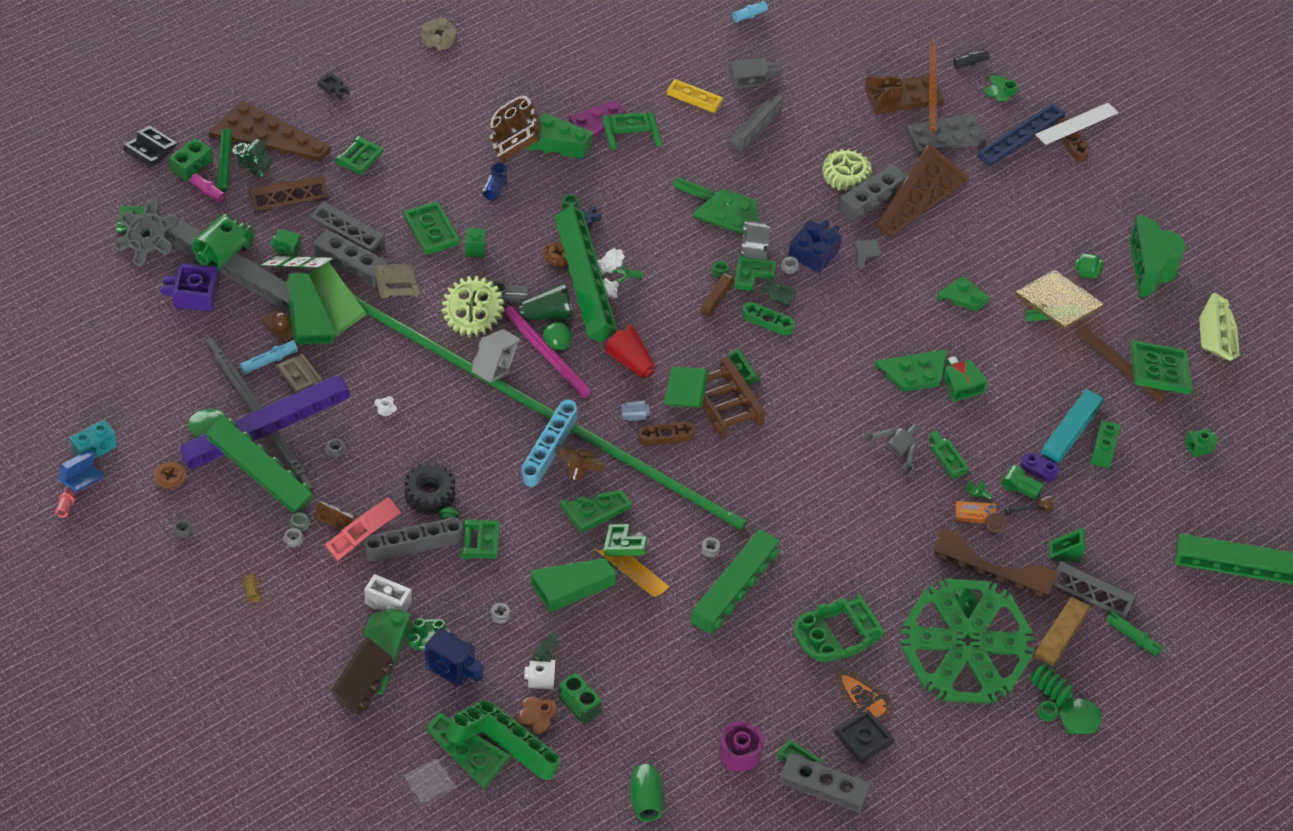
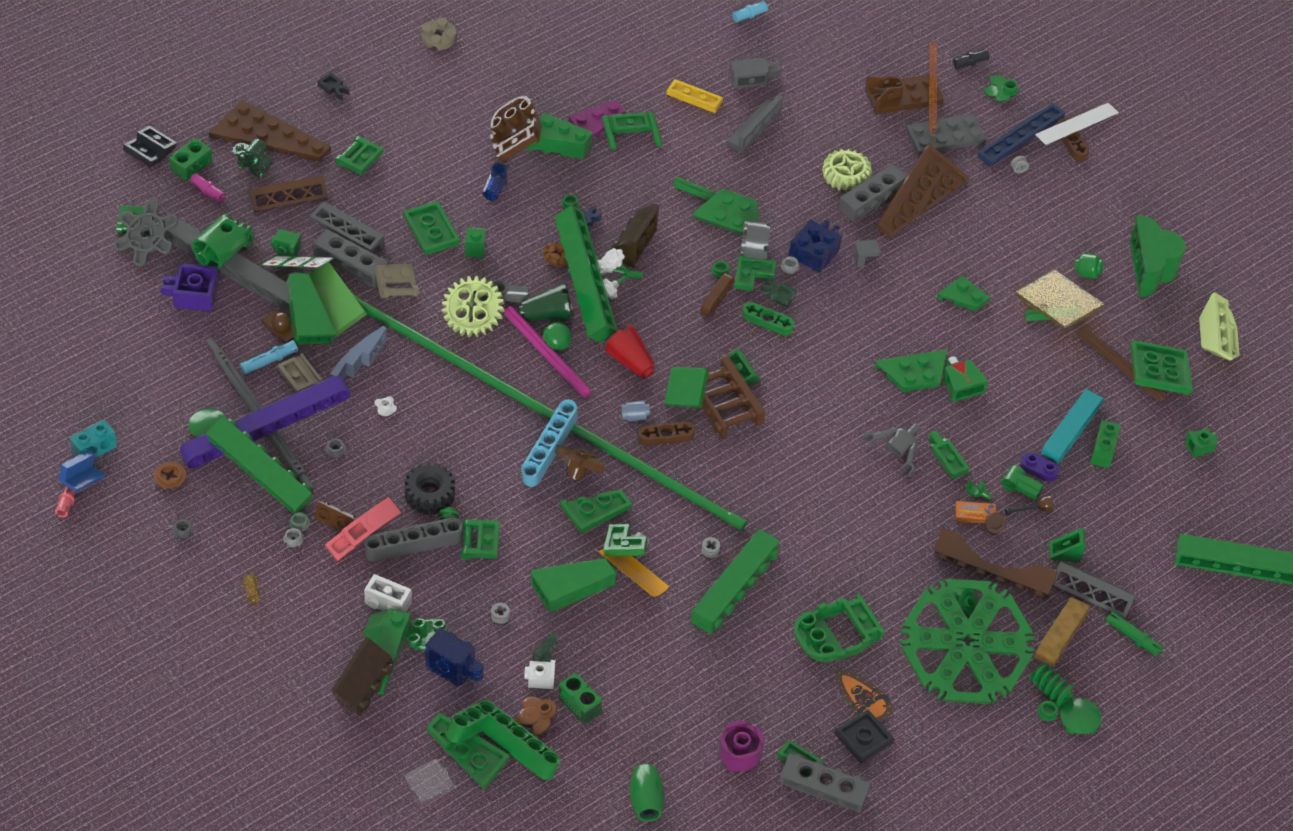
(224, 160): green axle -> none
(360, 354): none -> sand blue slope
(495, 355): light grey hinge -> none
(638, 234): none -> dark brown slope
(1019, 164): none -> light grey bush

